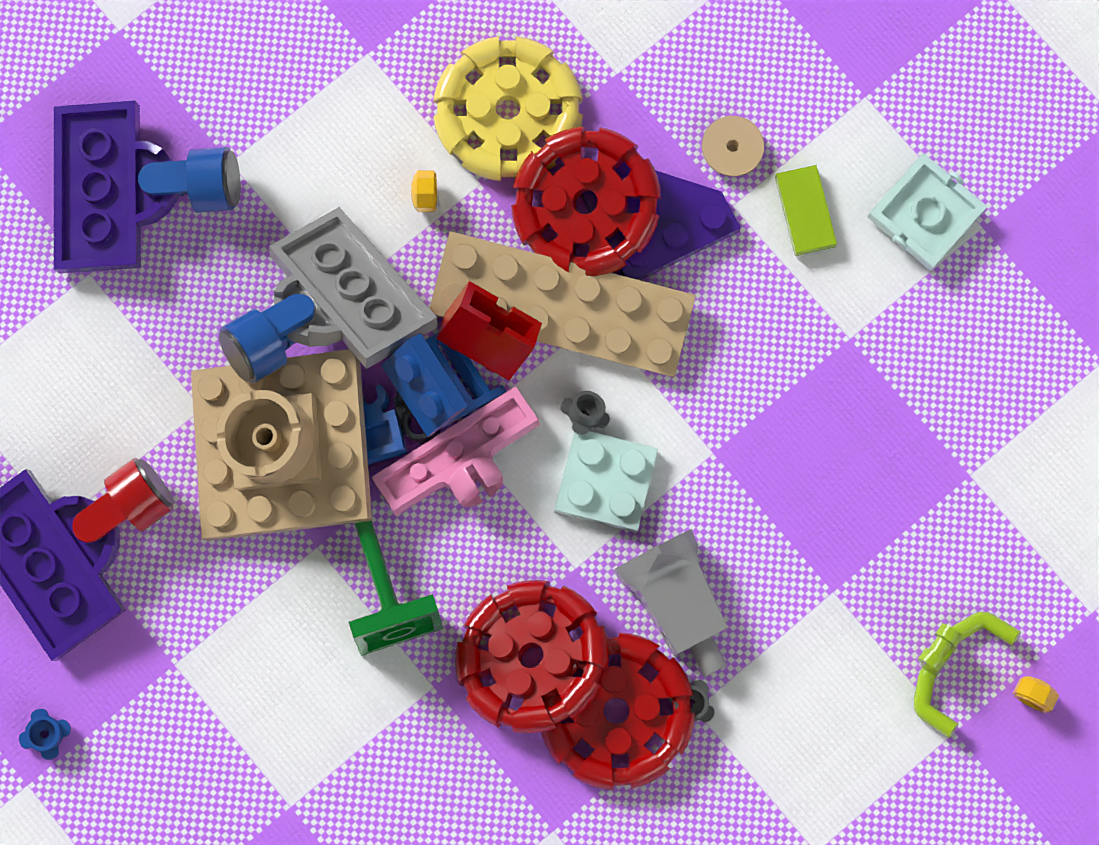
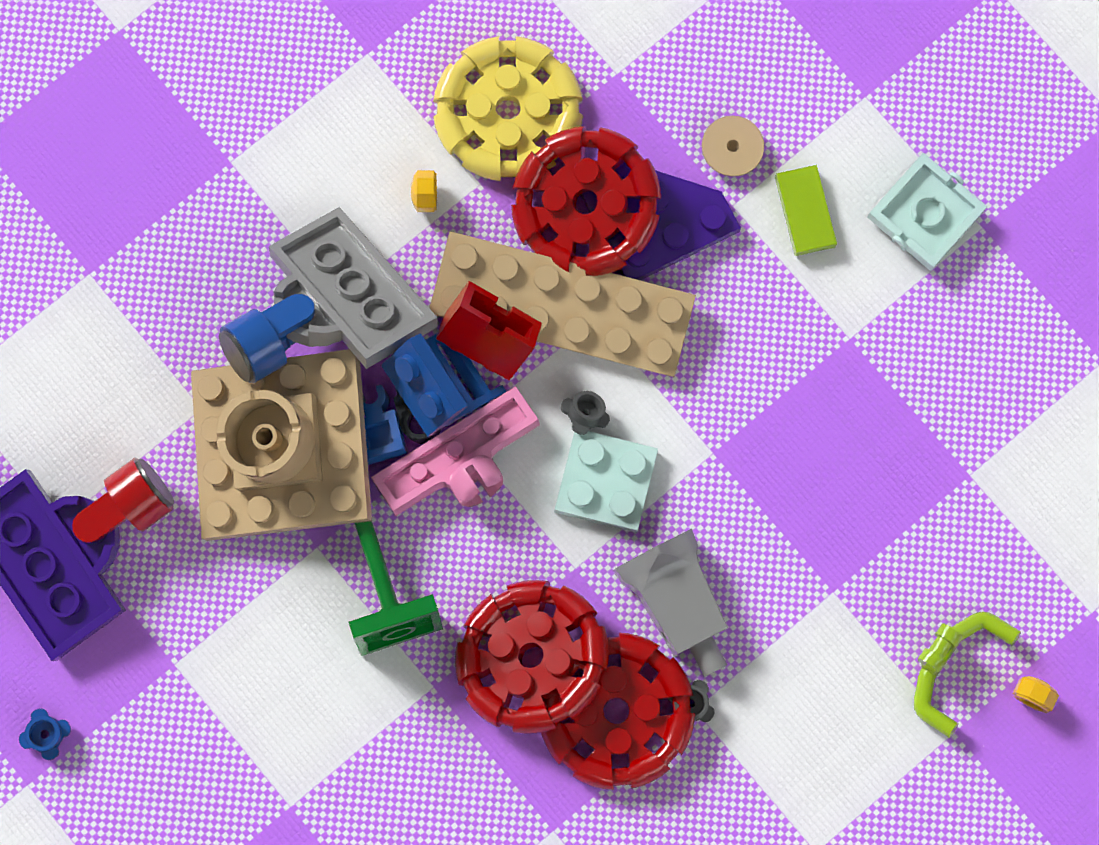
(116, 184): dark purple plate -> none

